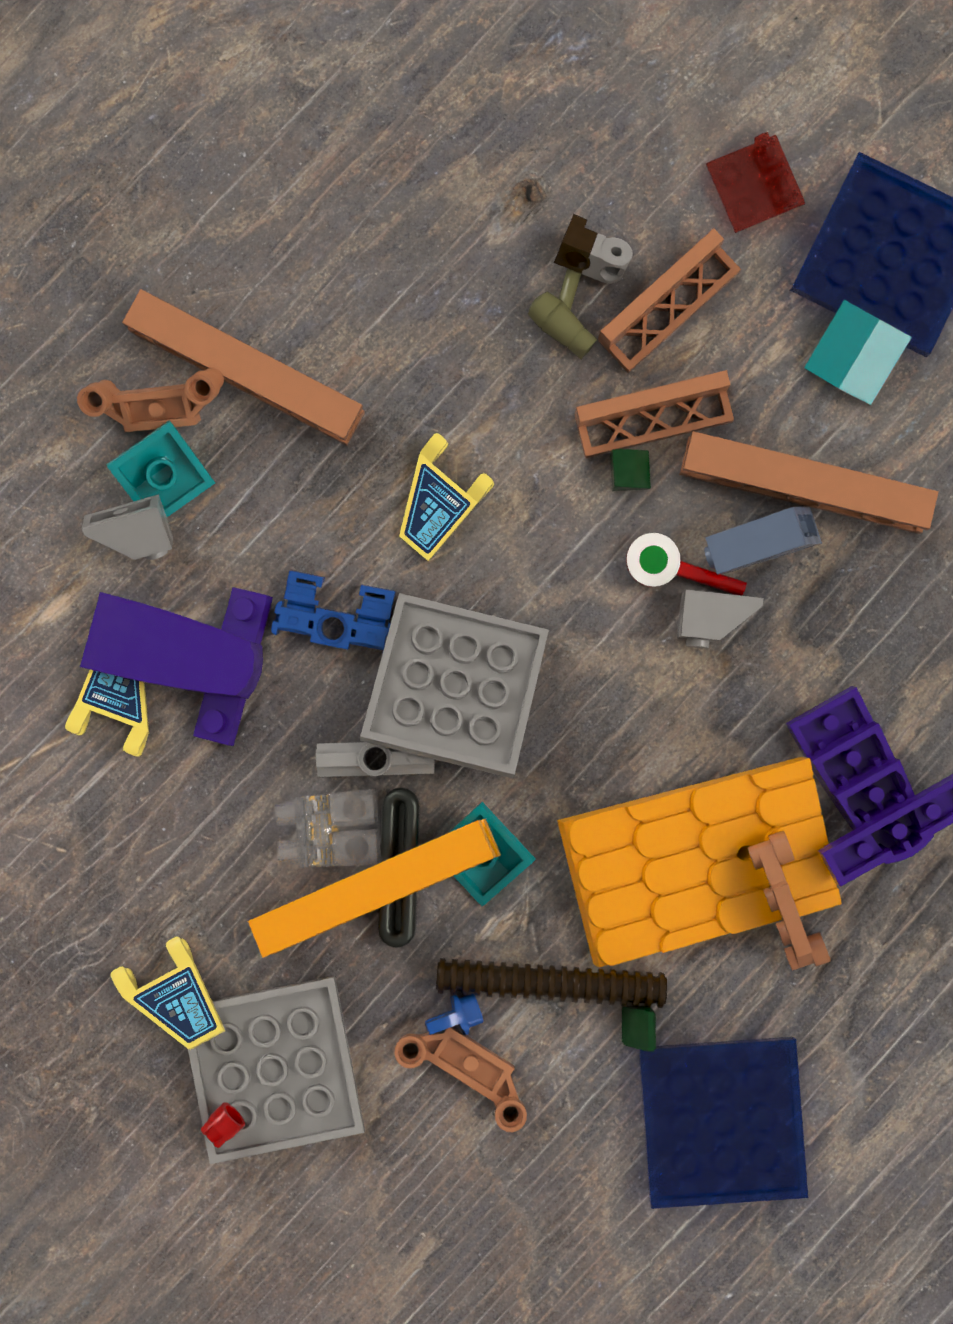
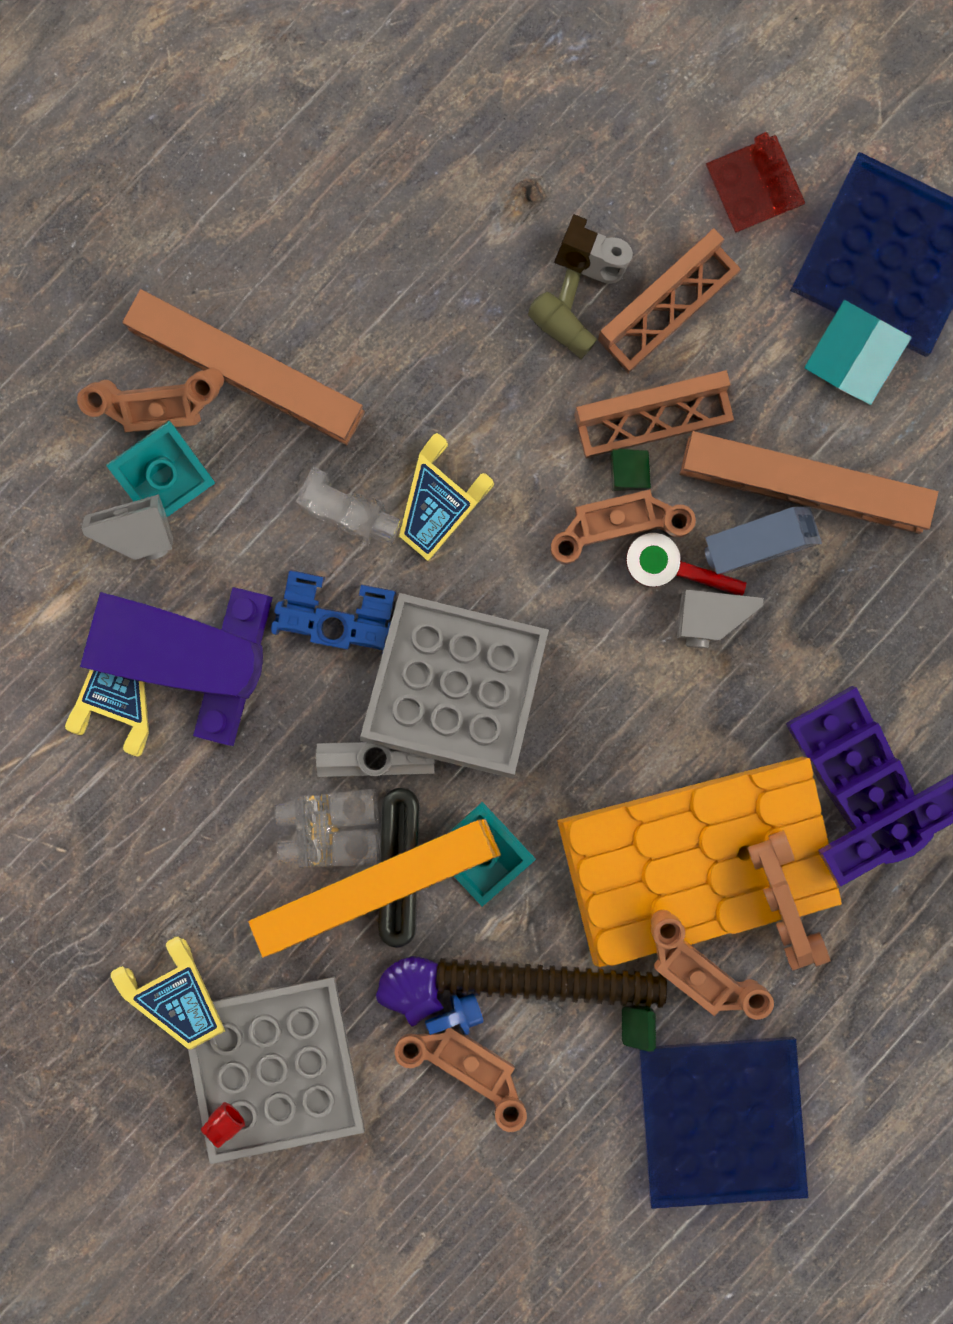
(346, 511): none -> clear hips
(410, 988): none -> dark purple animal
(618, 519): none -> nougat plate
(701, 977): none -> nougat plate

